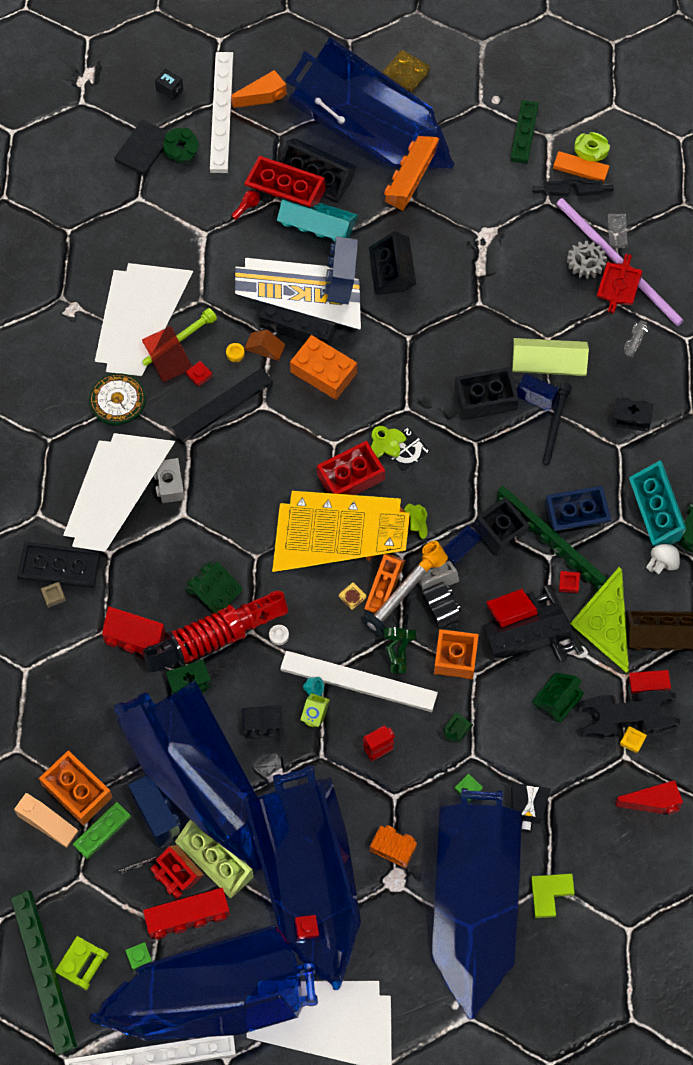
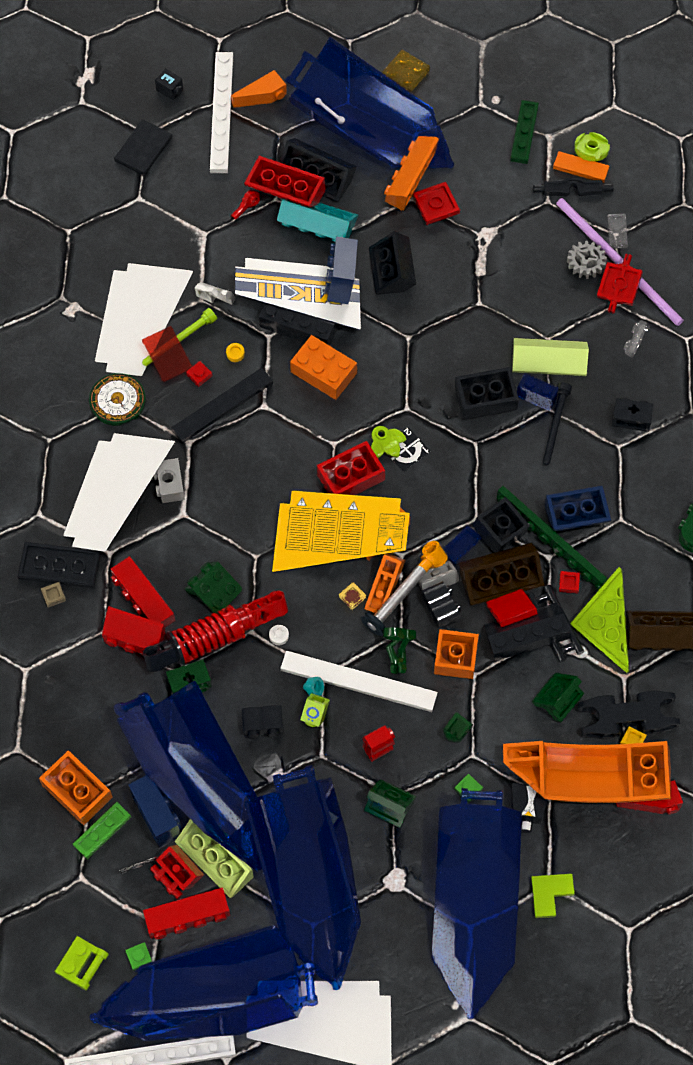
(44, 973): dark green plate -> none
(45, 820): light nougat slope -> none
(141, 592): none -> red brick
(184, 136): dark green plate -> none
(210, 292): none -> white slope
(265, 344): dark orange slope -> none
(306, 927): red plate -> none
(389, 802): none -> dark green bracket
(393, 846): orange brick -> none
(417, 519): lime plate -> none
(436, 203): none -> red plate
(501, 573): none -> dark brown slope
(593, 771): none -> orange slope
(649, 681): red tile -> none
(658, 505): teal slope -> none
(665, 557): white piece -> none

